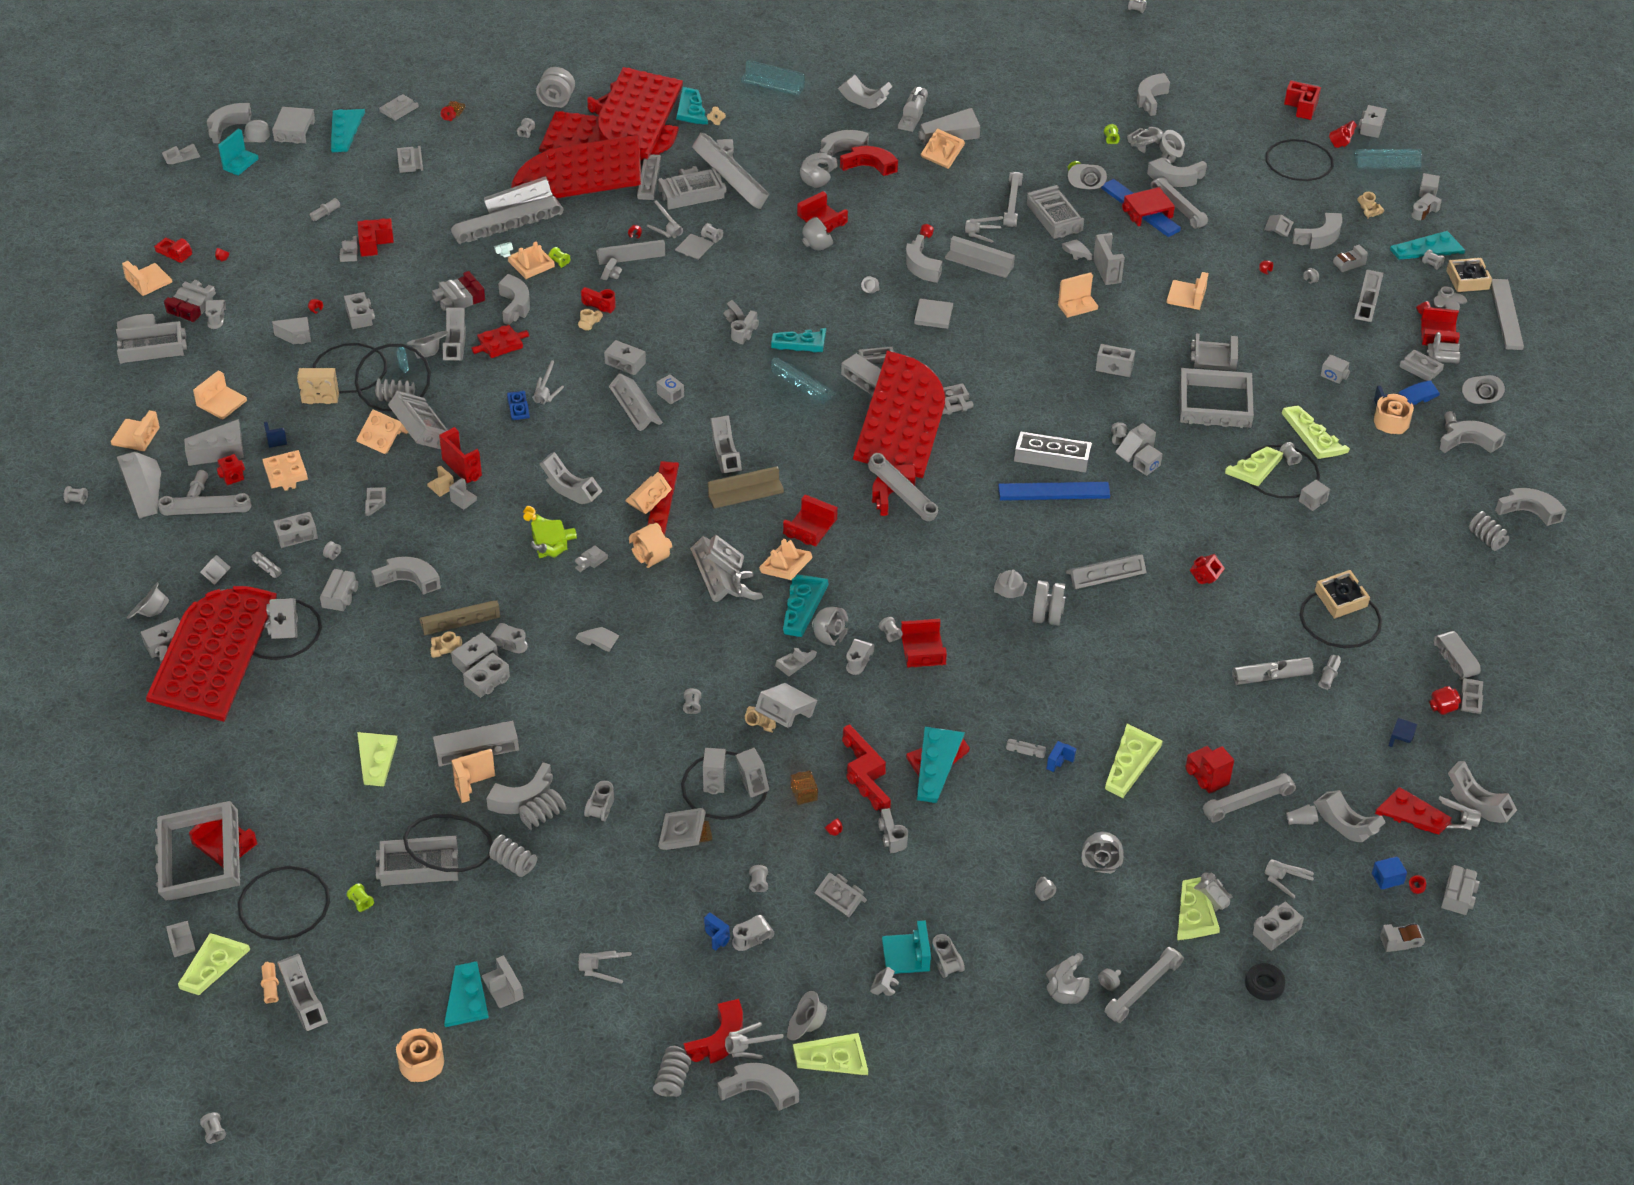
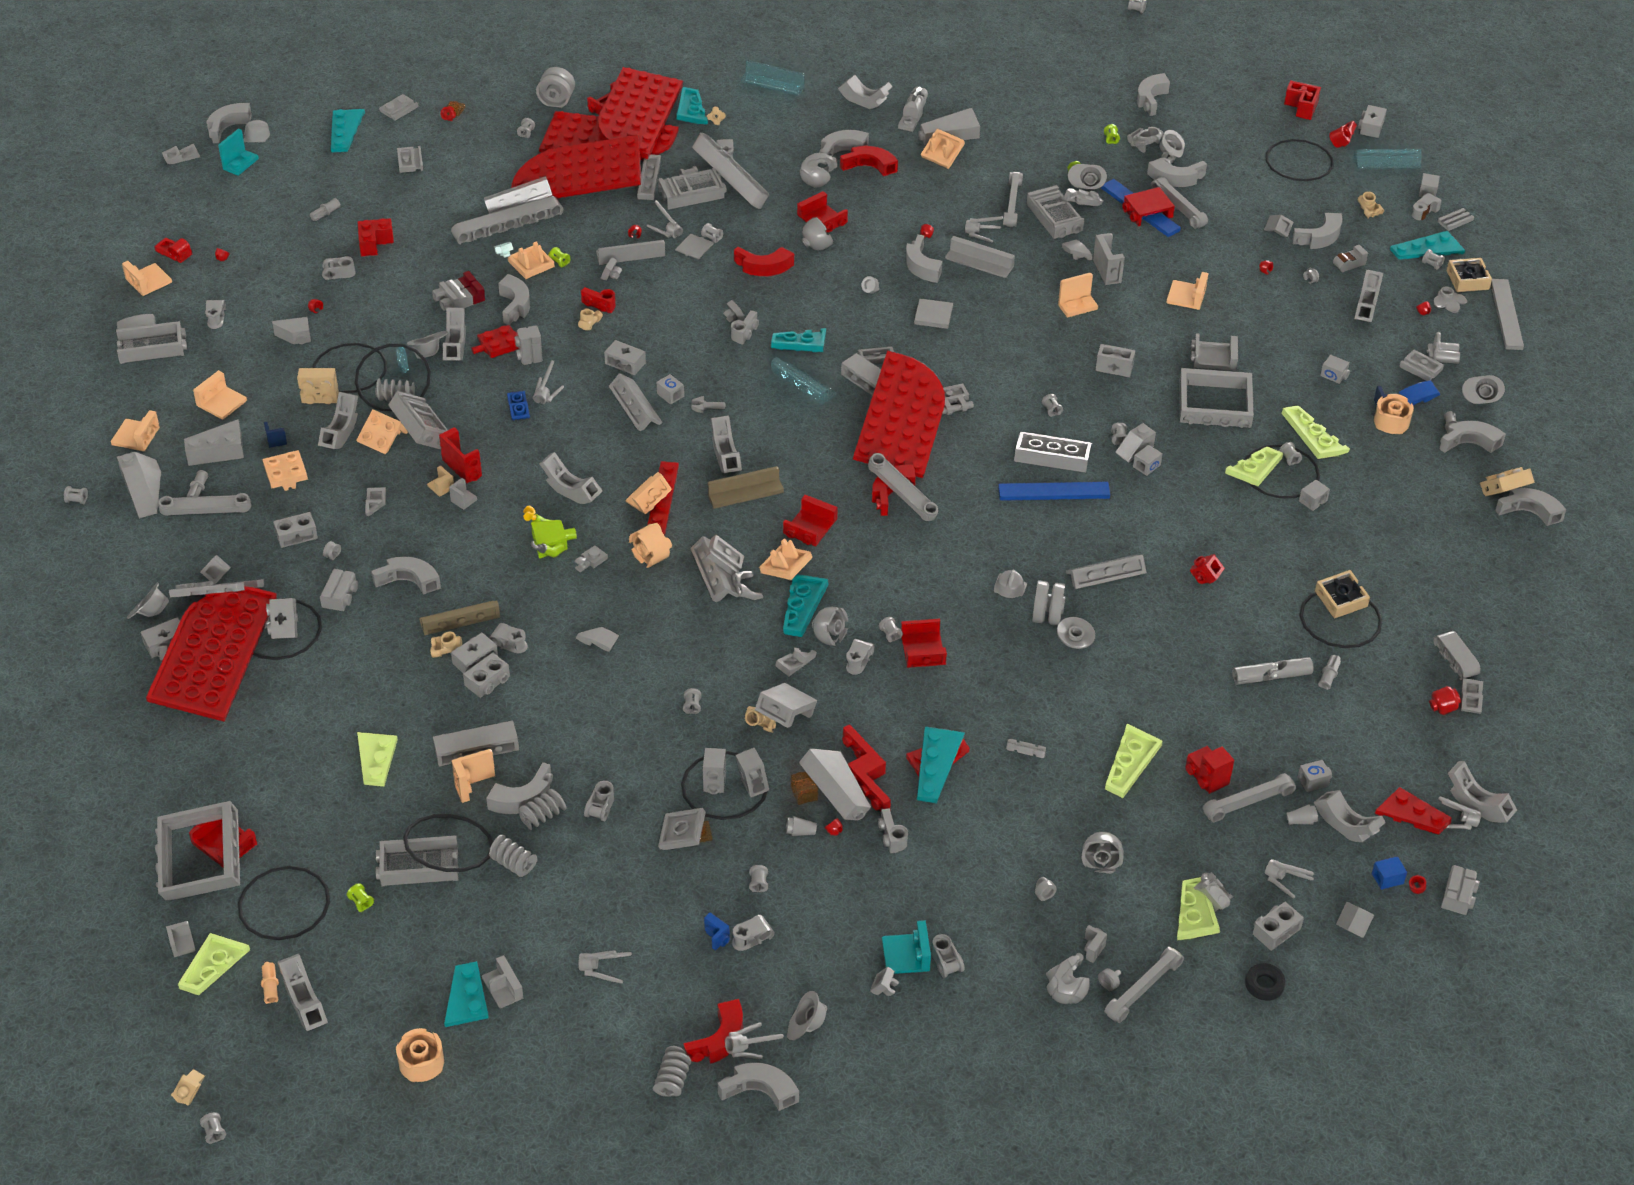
(188, 1087): none -> tan piece
(190, 299): hips -> none
(208, 587): none -> light grey wing
(228, 467): red brick -> none
(266, 564): light grey axle -> none
(293, 124): light grey panel -> none
(339, 267): none -> light grey piece
(342, 424): none -> light grey arch
(349, 250): light grey slope -> none
(359, 310): light grey brick -> none
(529, 345): none -> light grey brick
(706, 405): none -> light grey bar
(764, 265): none -> red arch
(800, 827): none -> light grey cone
(832, 1054): yellowish green wing -> none
(836, 781): none -> light grey slope
(839, 894): light grey bracket -> none
(1053, 405): none -> light grey bush
(1059, 753): blue bracket -> none
(1072, 627): none -> light grey dish
(1083, 197): none -> light grey hinge
(1095, 944): none -> light grey bracket
(1314, 775): none -> light grey brick
(1355, 919): none -> light grey panel
(1401, 937): light grey leg -> none
(1403, 731): dark blue panel -> none
(1439, 320): red panel -> none
(1454, 217): none -> light grey tile
(1489, 531): light grey piece -> none
(1506, 481): none -> tan piece

